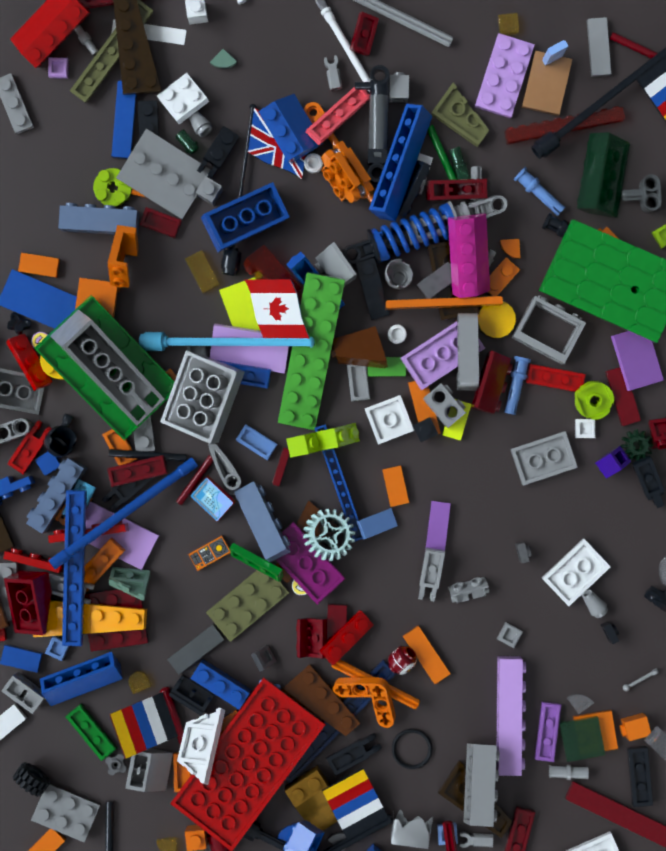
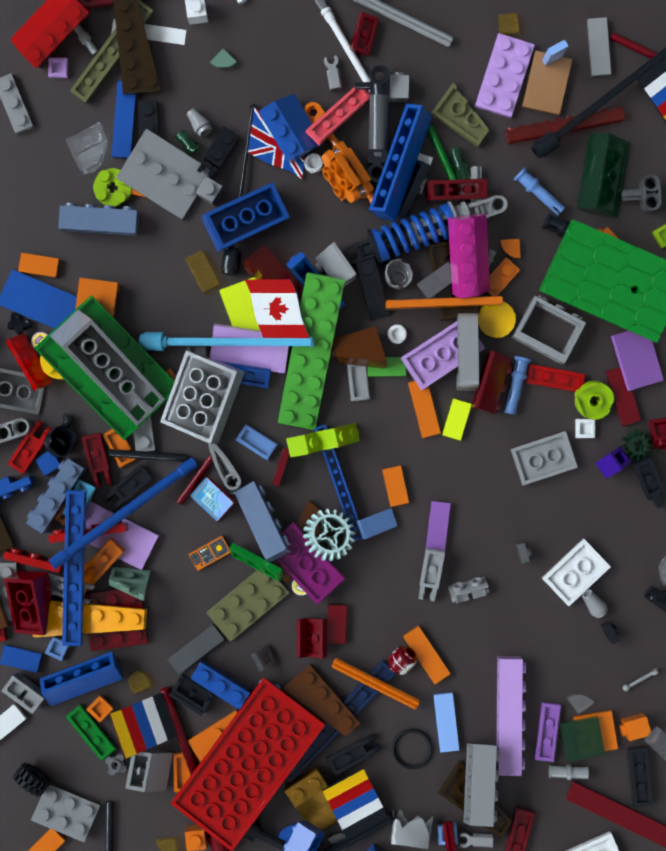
(89, 148): none -> clear slope
(97, 458): none -> dark red hinge
(100, 708): none -> orange plate
(124, 244): orange panel -> none
(137, 471): dark red tile -> none
(160, 222): dark red tile -> none
(182, 98): white plate -> none
(200, 744): white wing -> none
(346, 637): red plate -> none
(347, 688): orange beam -> none
(389, 419): white plate -> none
(425, 429): black plate -> none
(441, 408): light grey brick -> none
(446, 722): none -> light blue tile
(509, 635): light grey tile -> none

